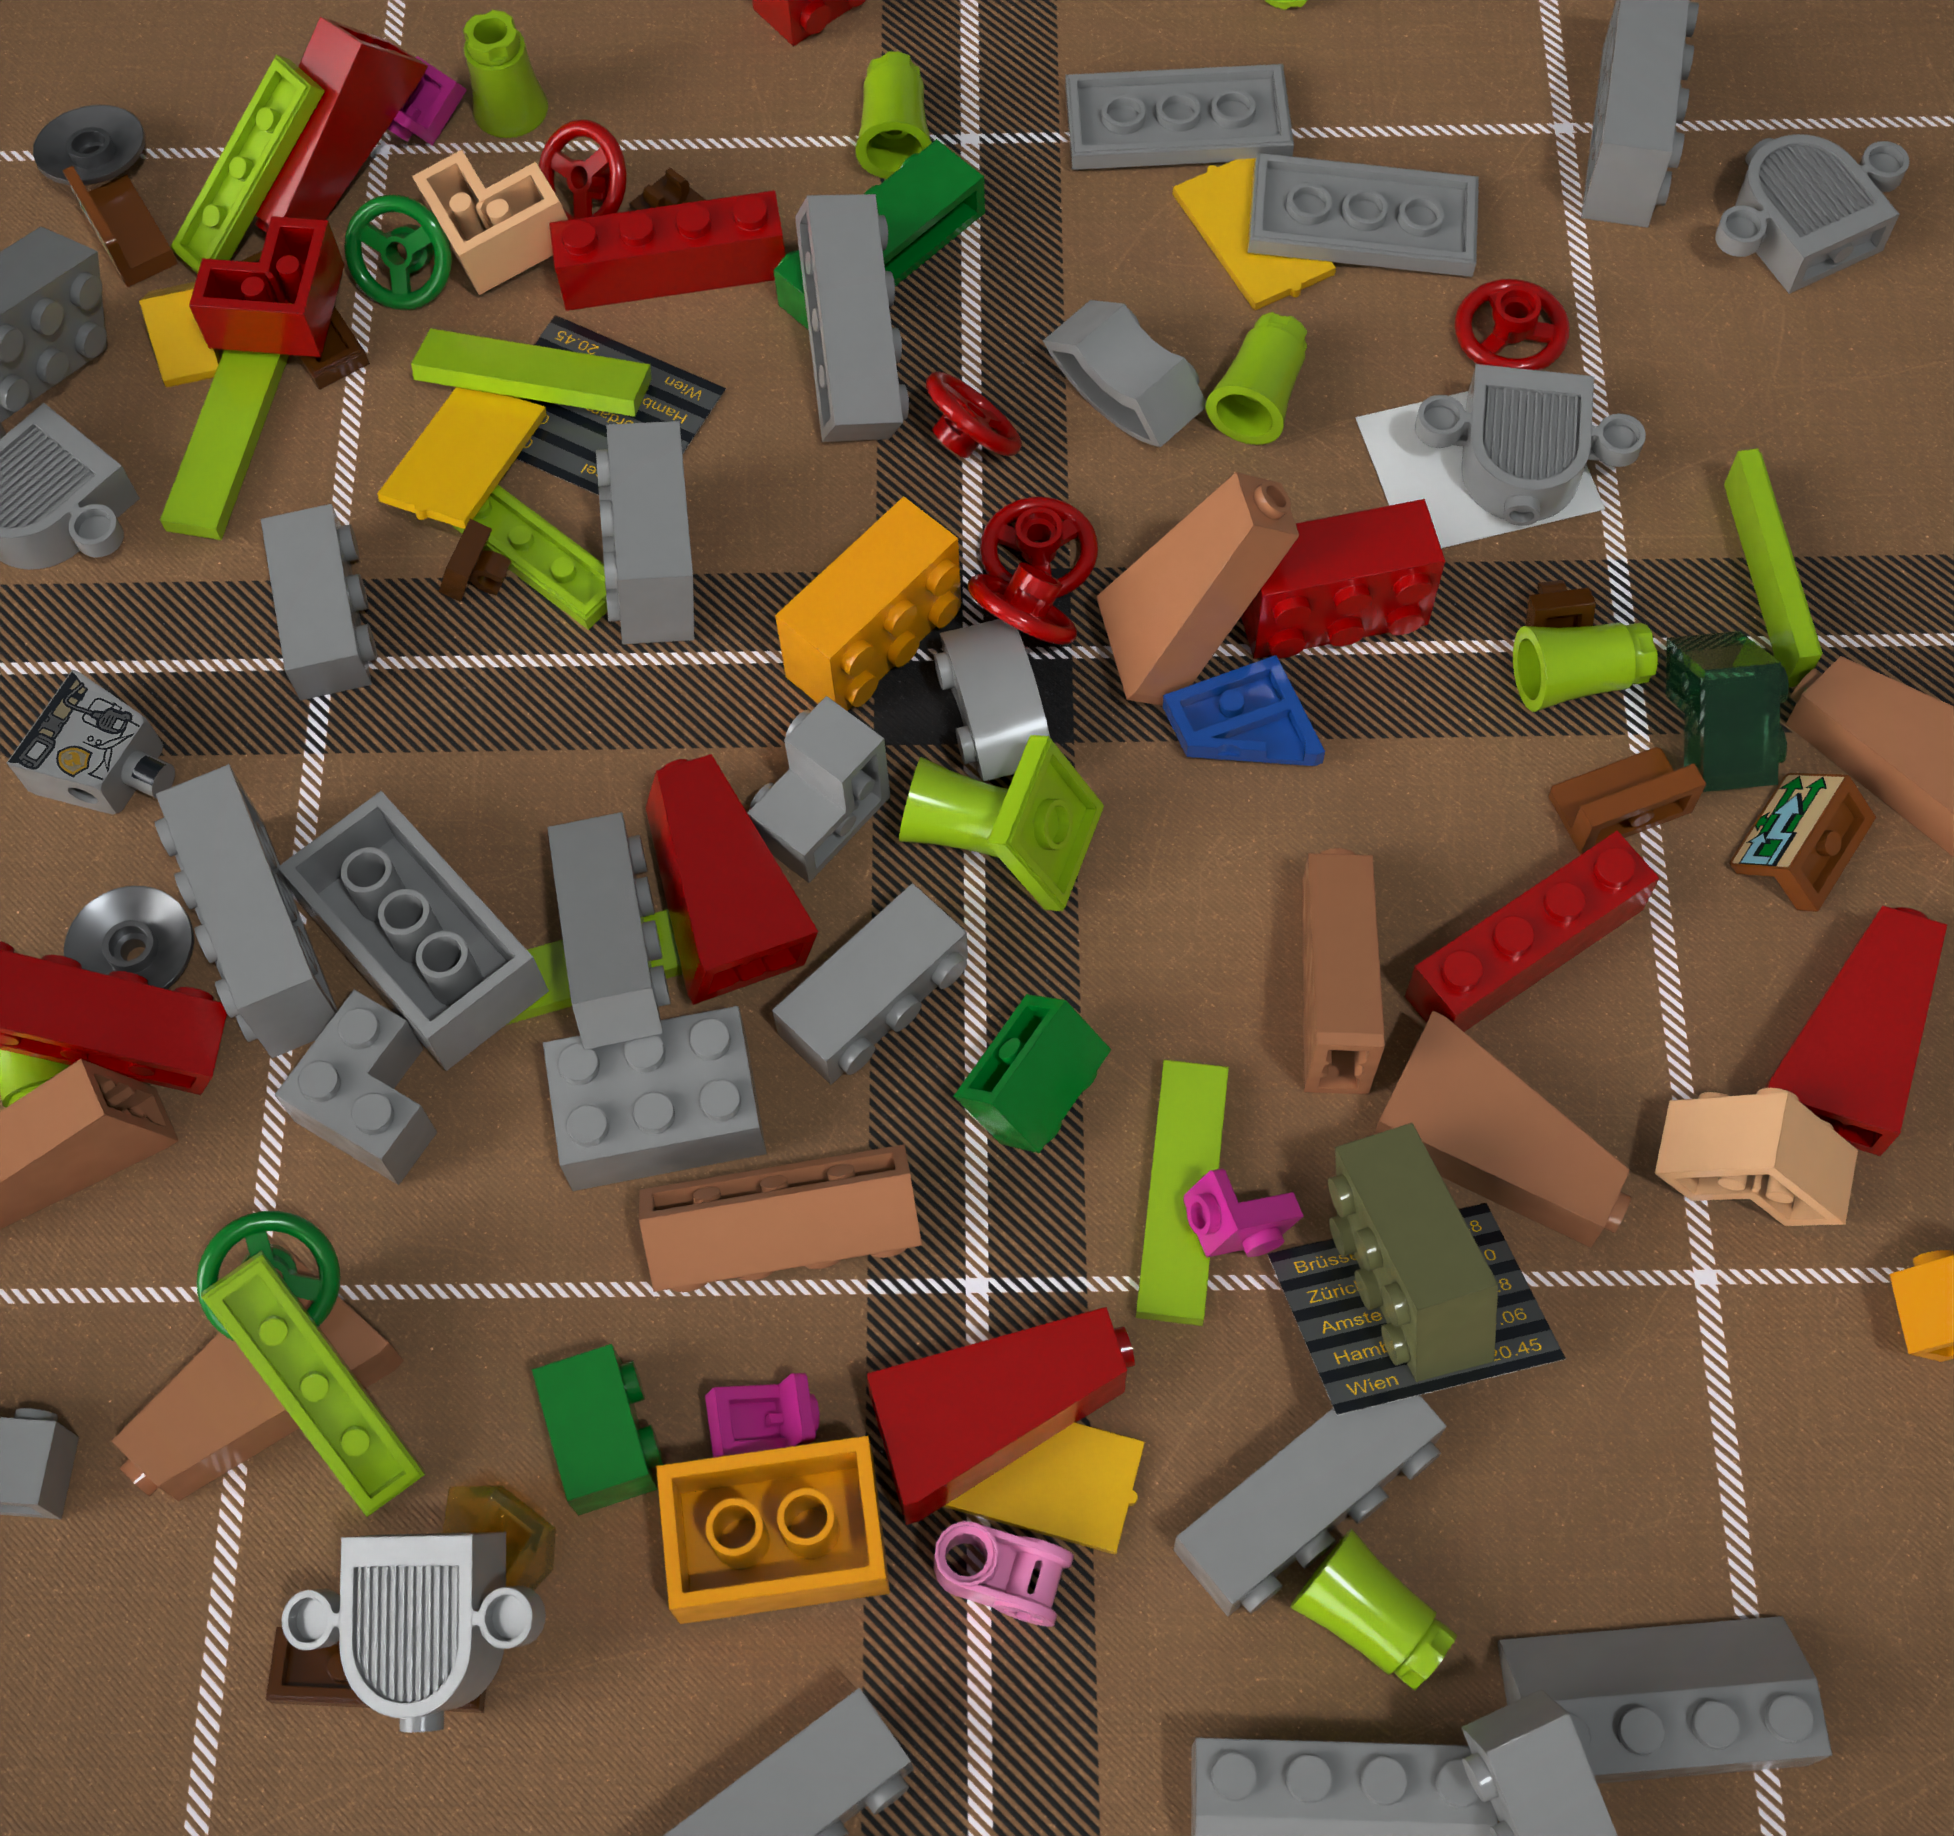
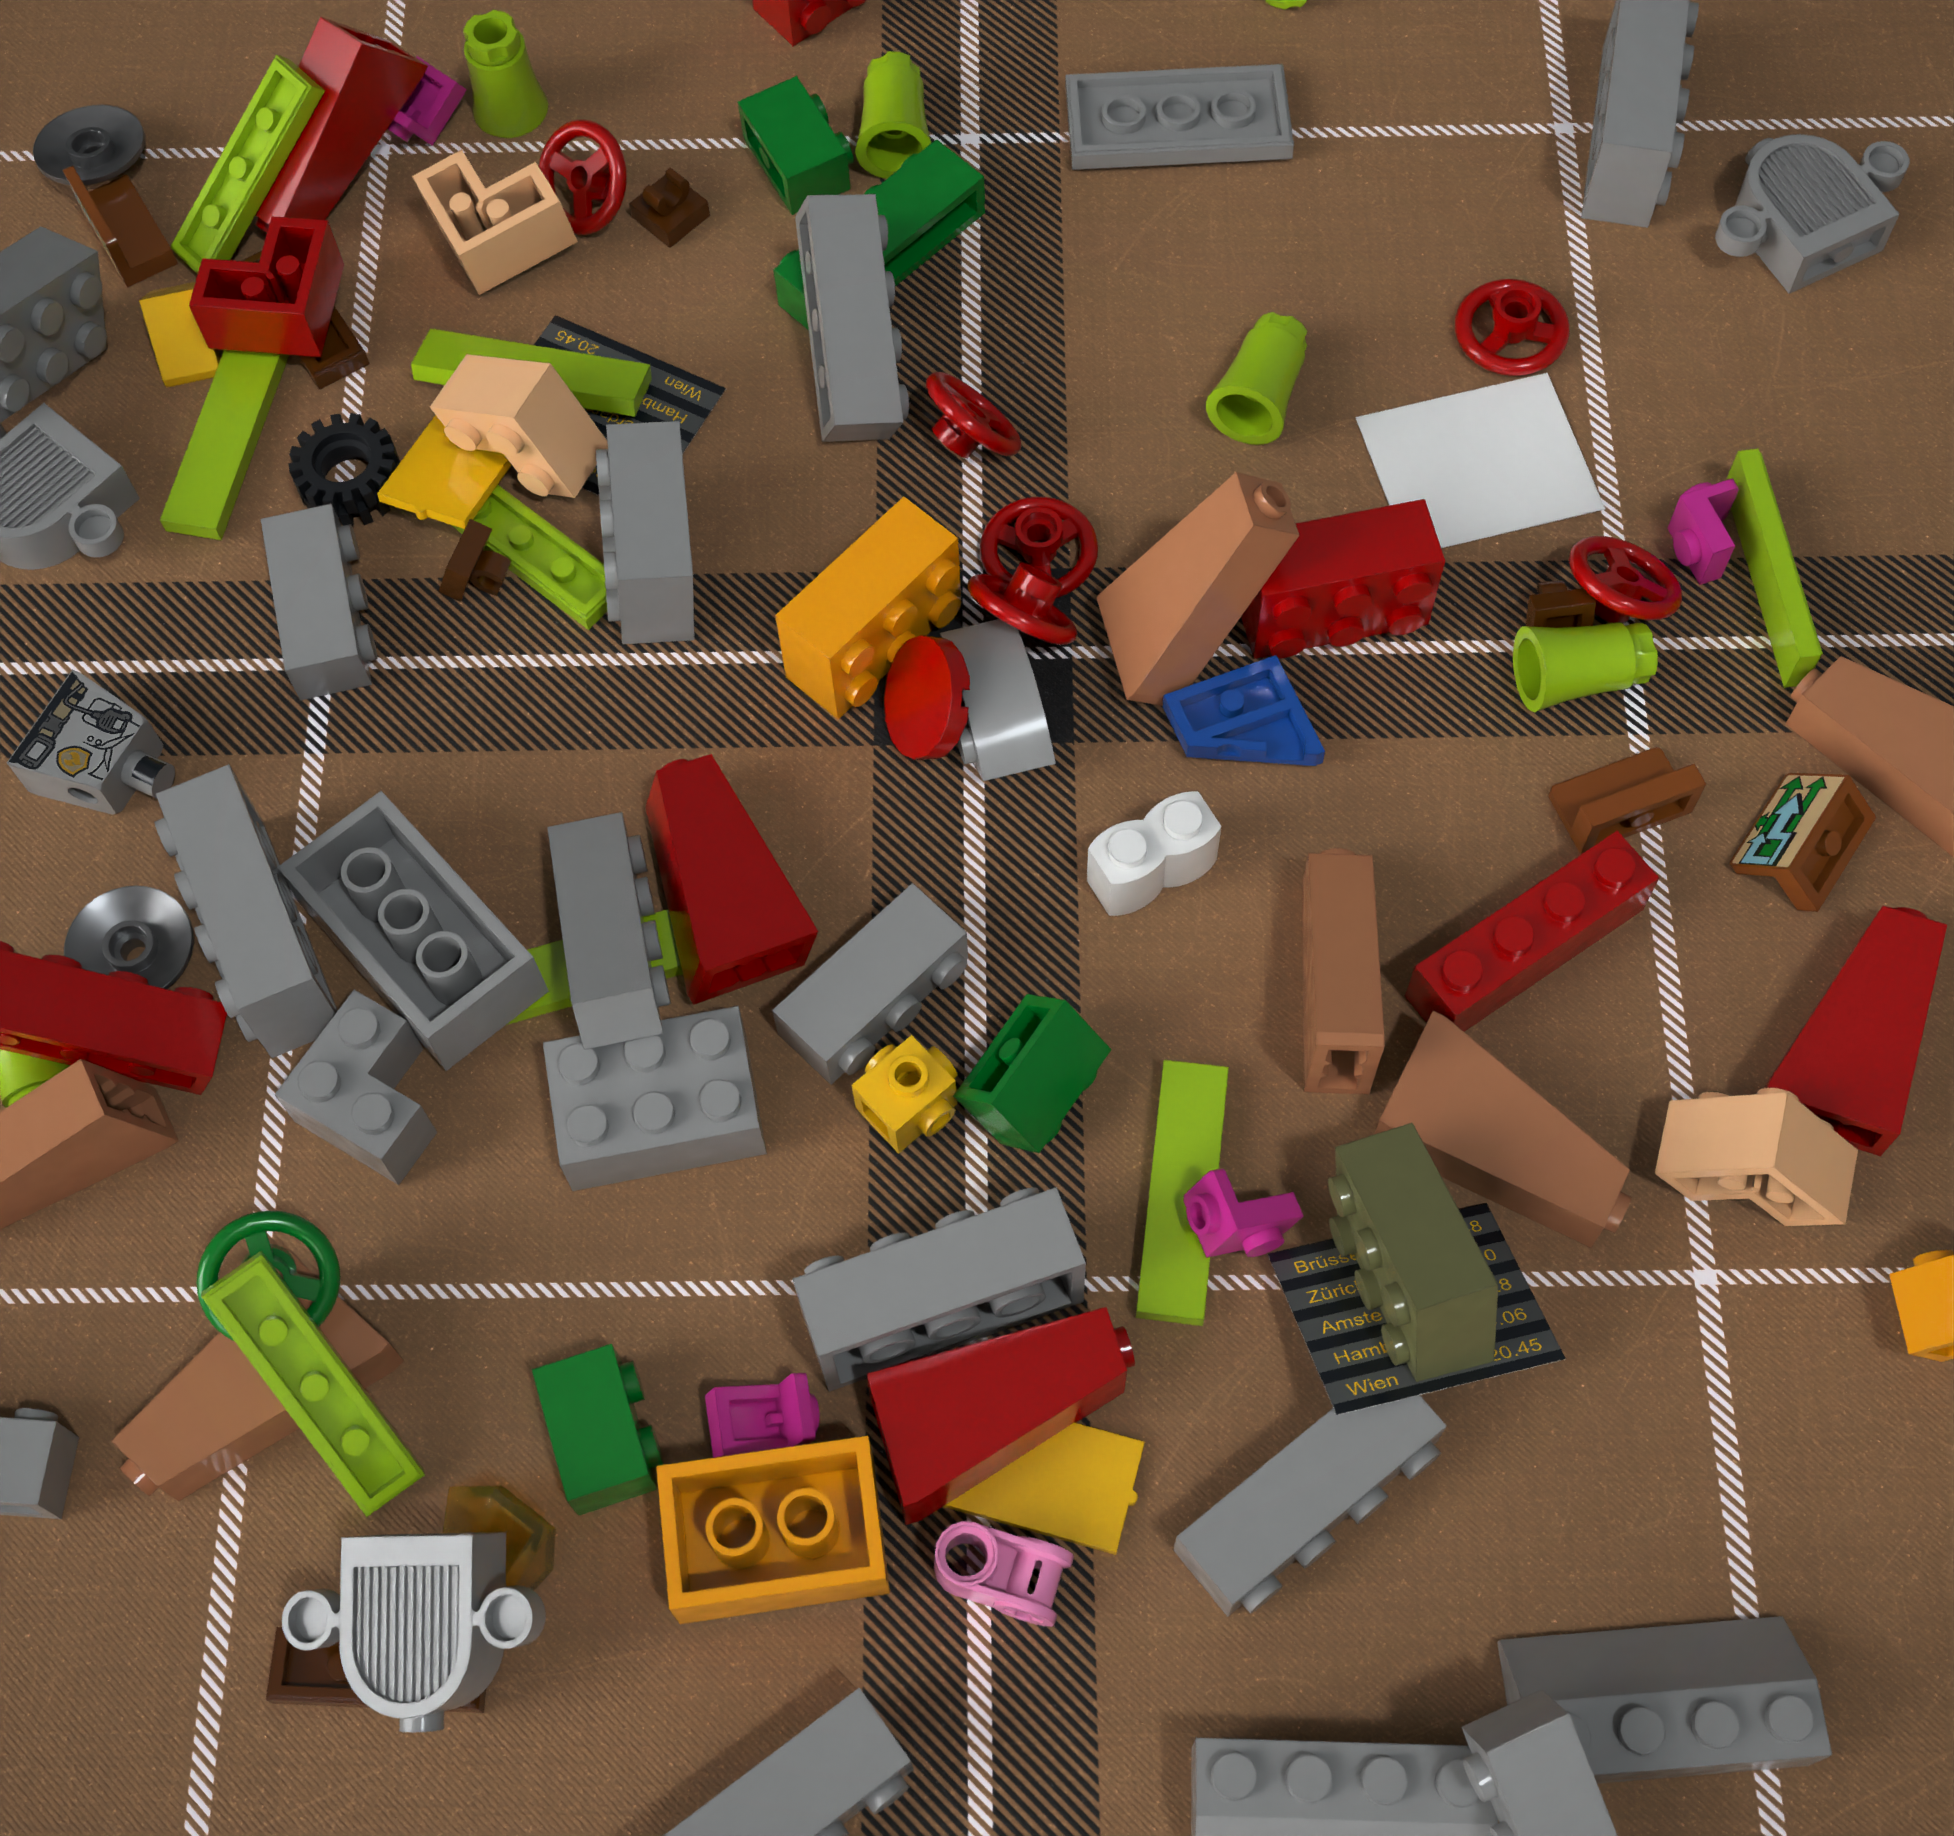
(337, 444): none -> black tyre
(419, 245): green piece -> none
(524, 415): none -> light nougat brick
(667, 250): red brick -> none
(779, 1219): nougat brick -> none
(795, 143): none -> green brick
(828, 792): light grey brick -> none
(907, 1092): none -> yellow brick
(926, 697): none -> red tile
(941, 1286): none -> light grey brick
(950, 809): lime plant -> none
(1045, 823): lime tile -> none
(1126, 372): light grey brick -> none
(1142, 856): none -> white brick
(1221, 212): yellow piece -> none
(1364, 214): light grey tile -> none
(1374, 1612): lime plant -> none
(1527, 438): light grey piece -> none
(1622, 586): none -> red piece
(1698, 530): none -> dark pink bracket
(1730, 708): clear green brick -> none

